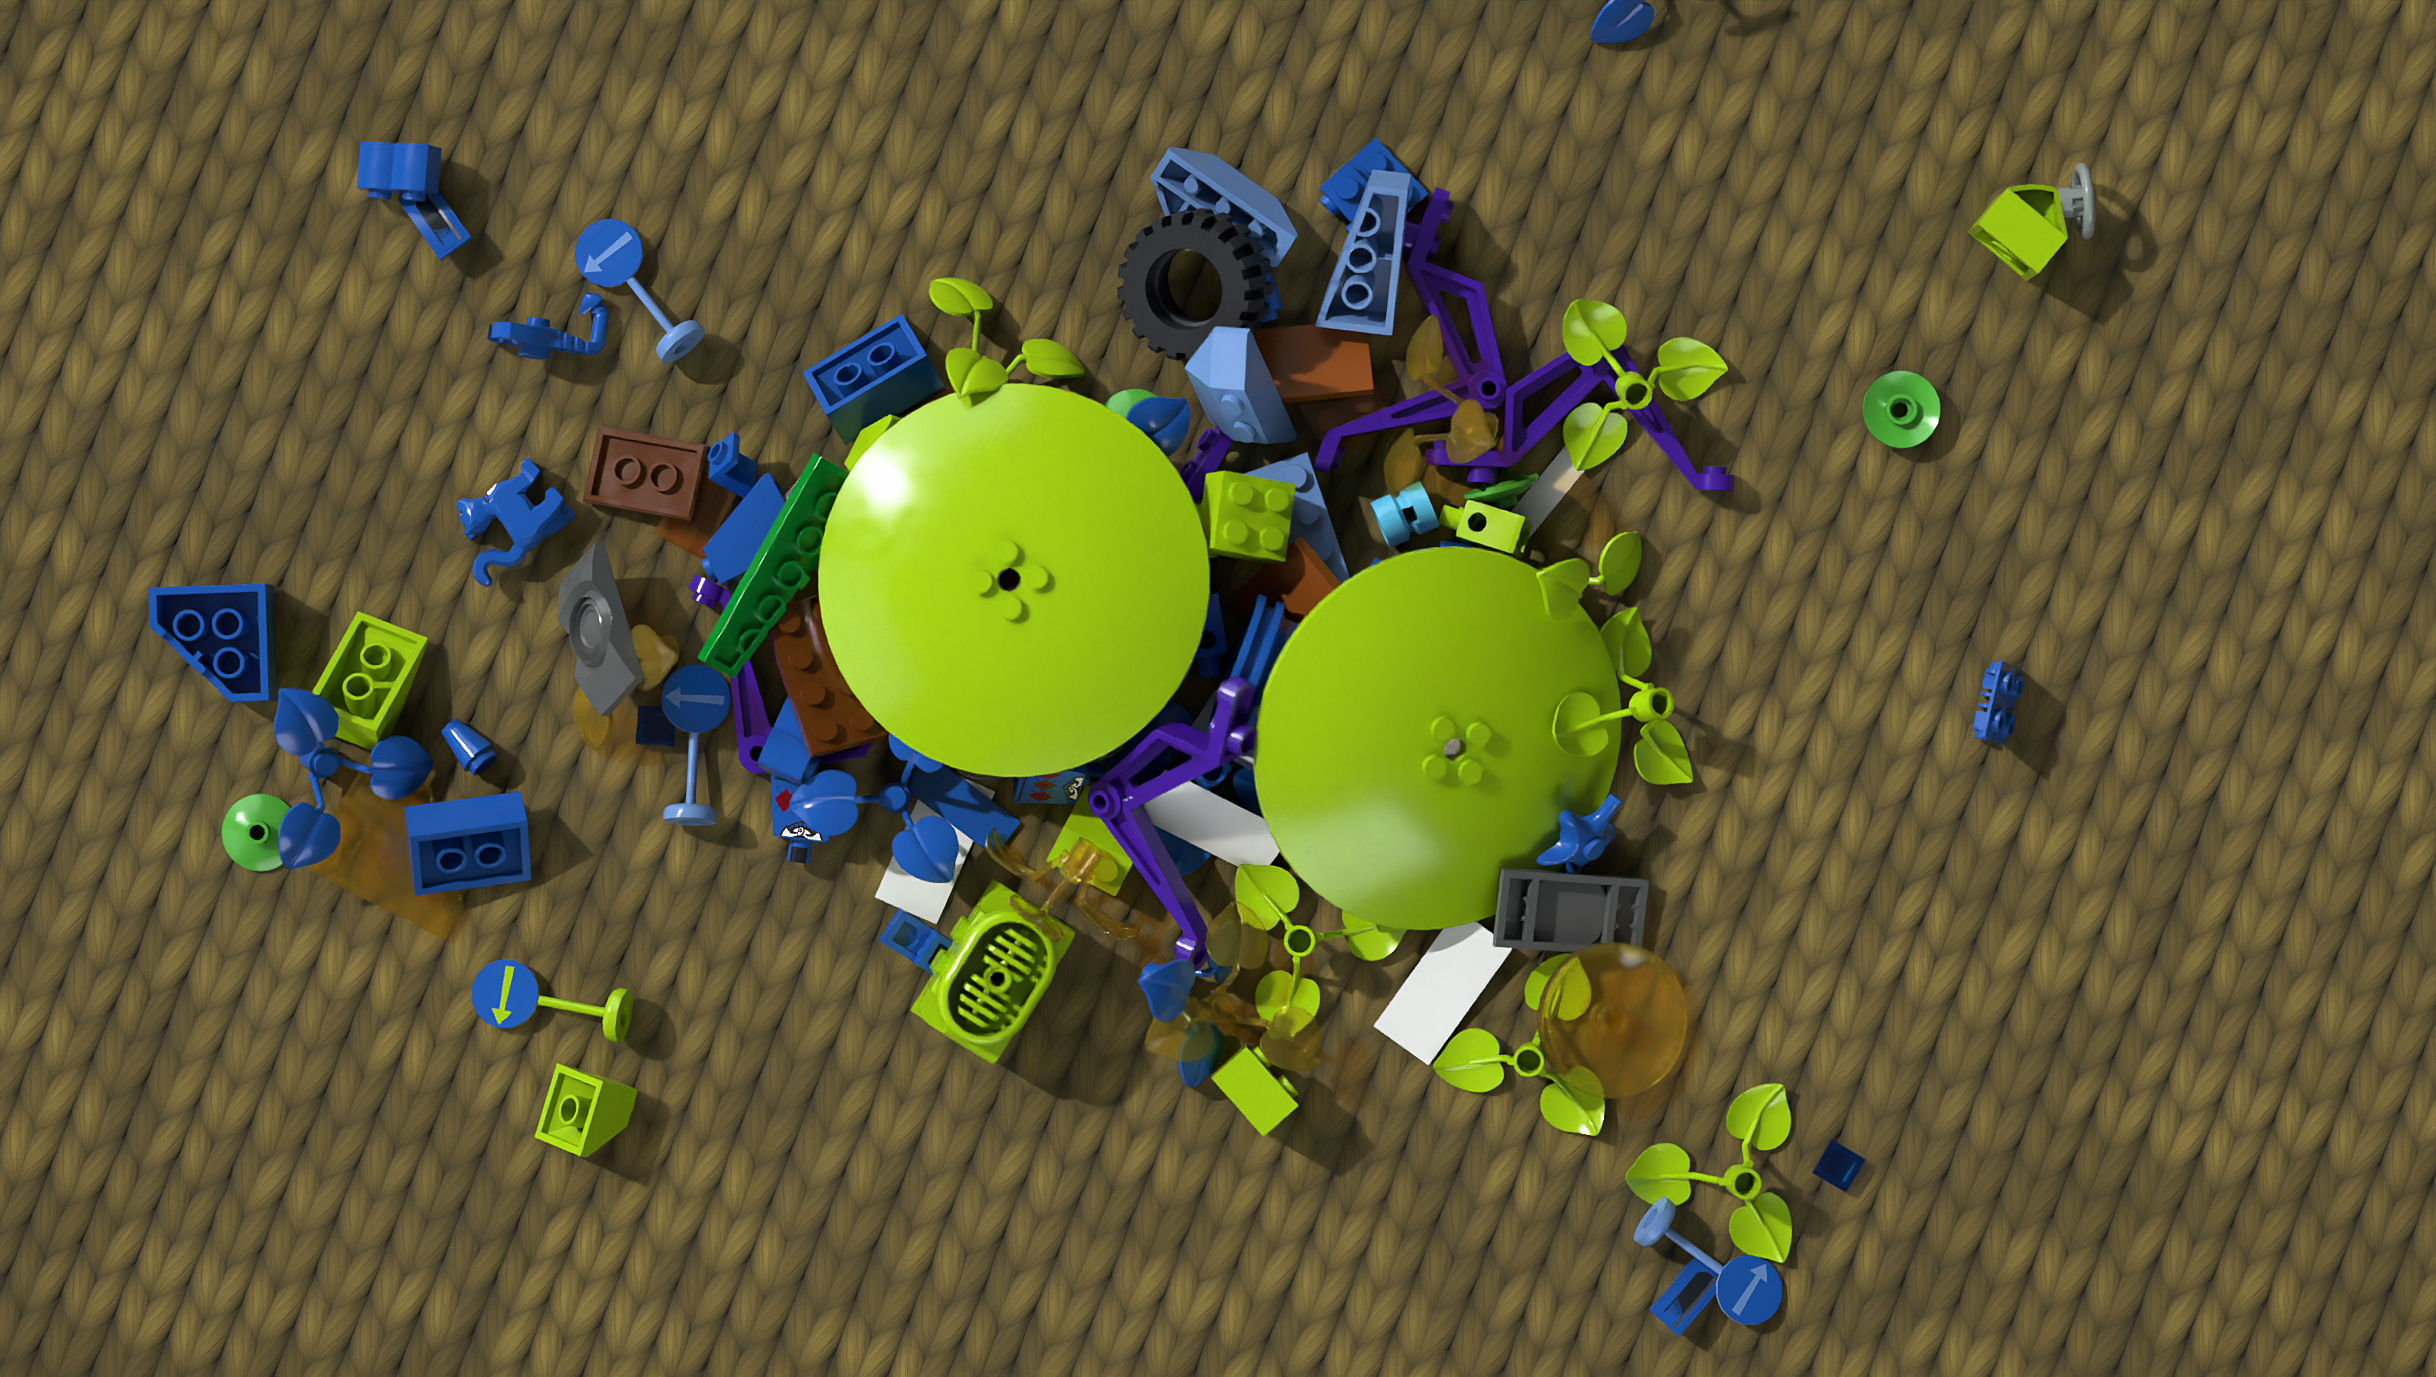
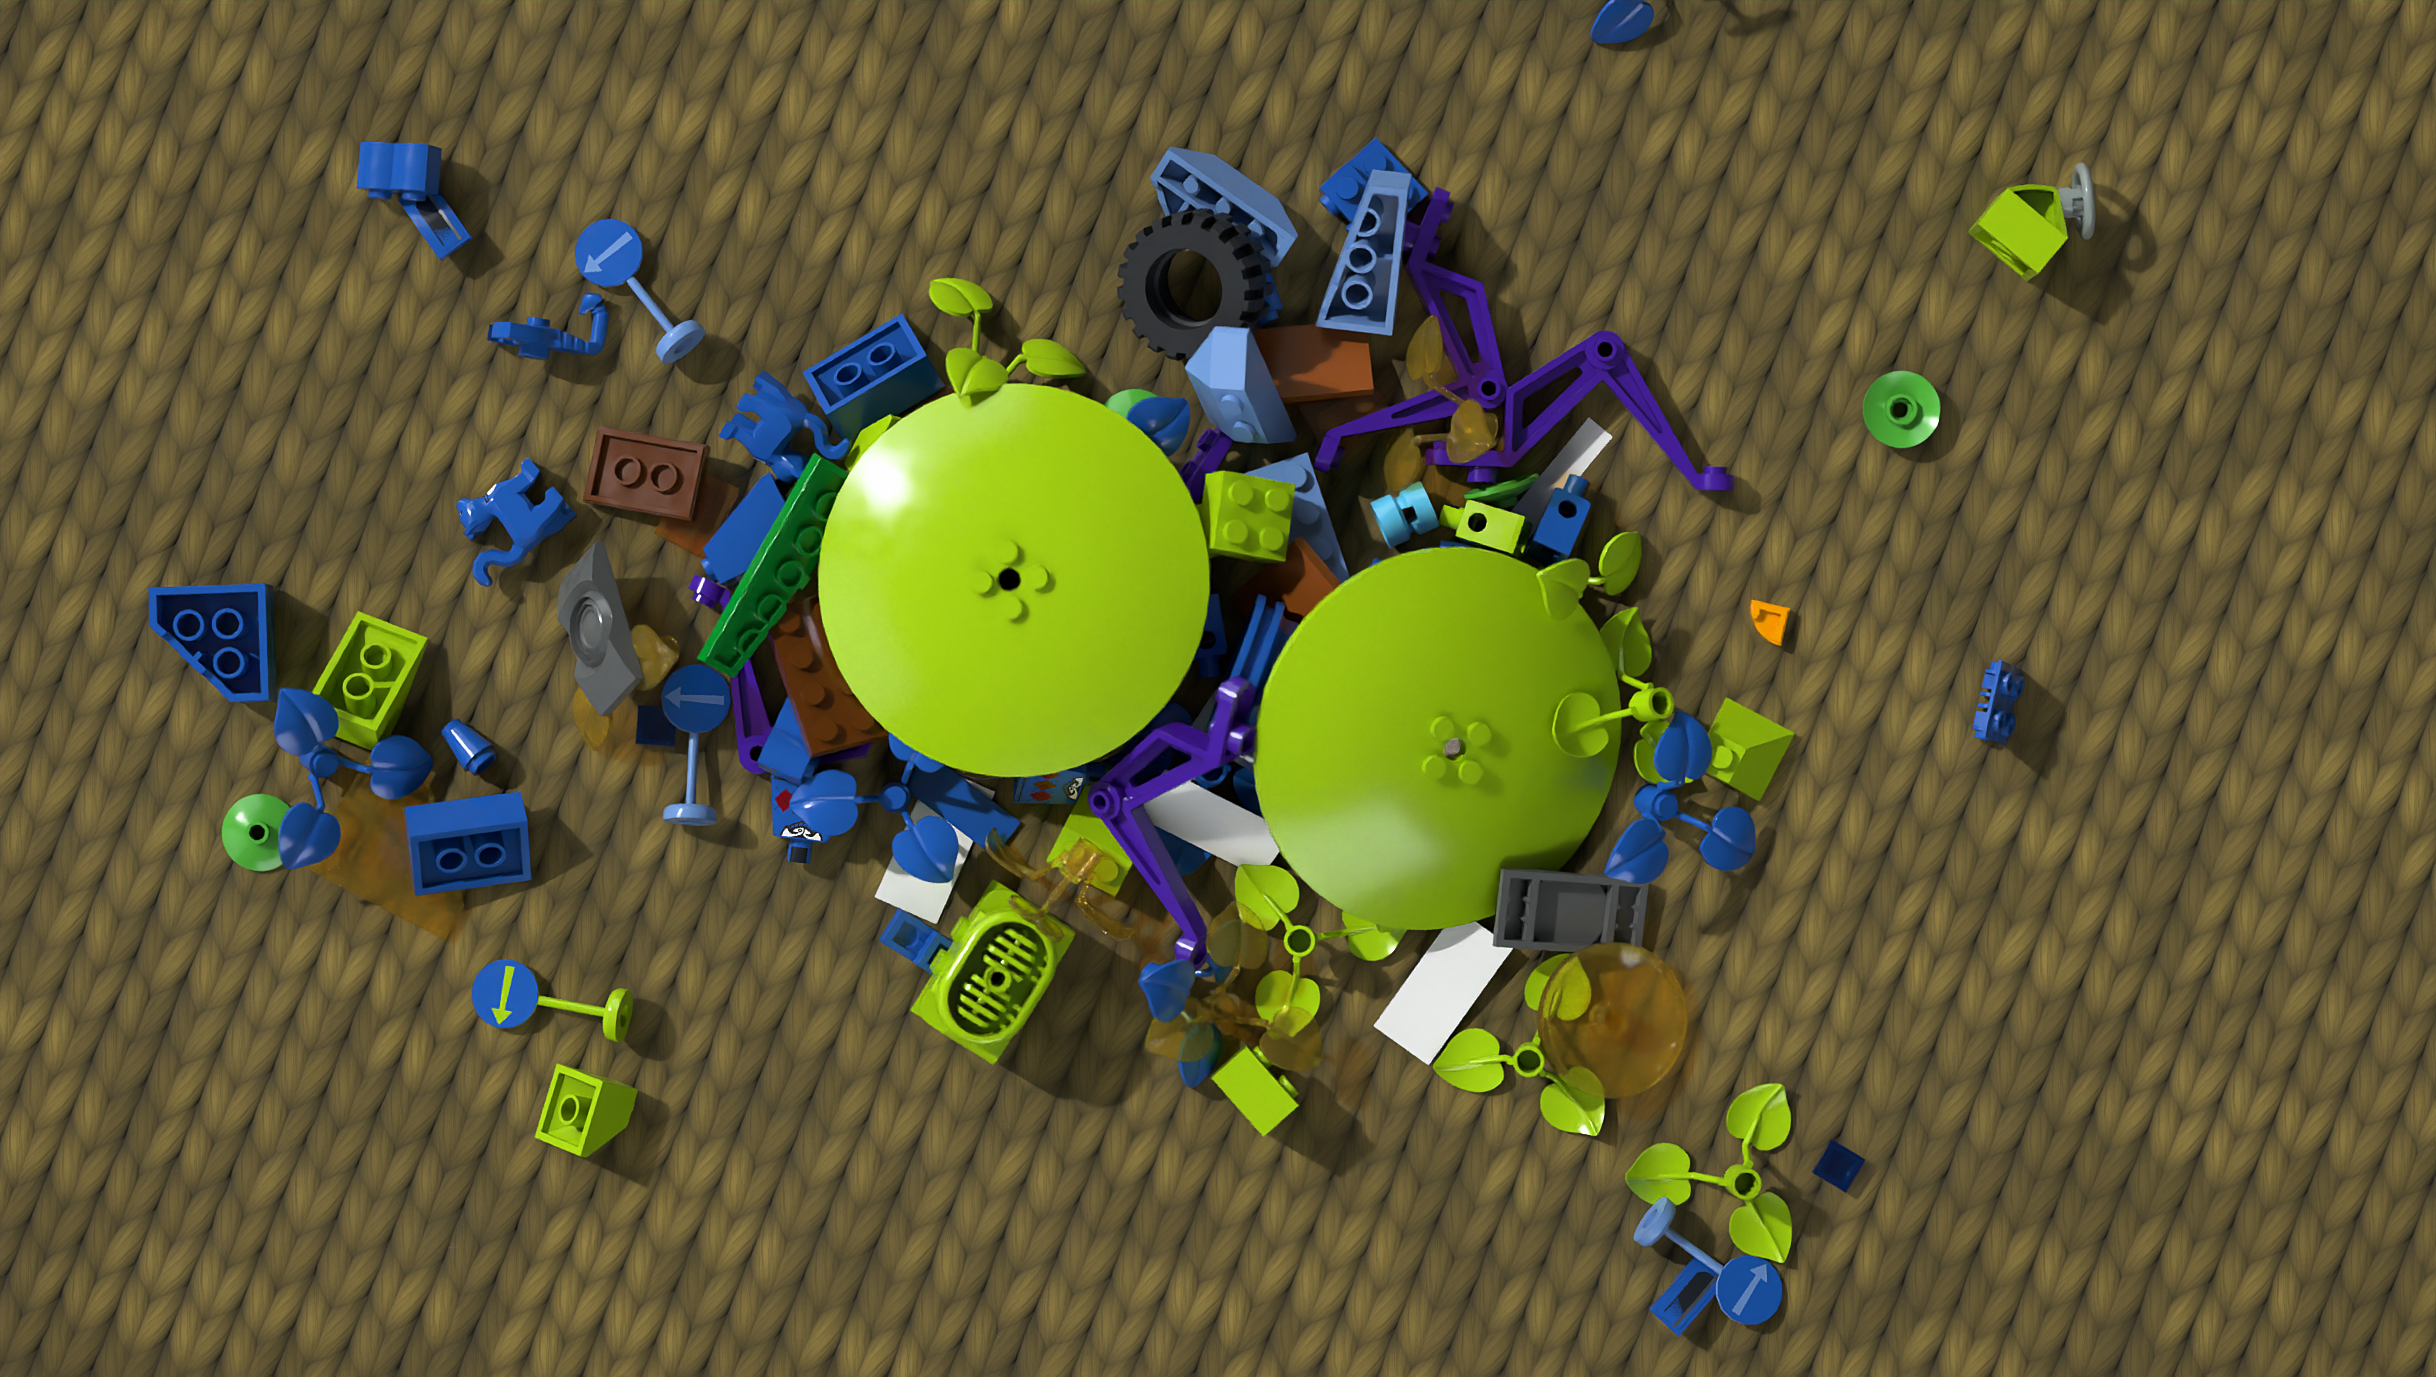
(730, 467): blue bracket -> none
(780, 421): none -> blue animal
(1554, 533): none -> blue torso
(1582, 836): blue animal -> none
(1595, 330): lime plant -> none
(1640, 852): none -> blue plant
(1745, 749): none -> lime slope
(1769, 620): none -> light orange tile

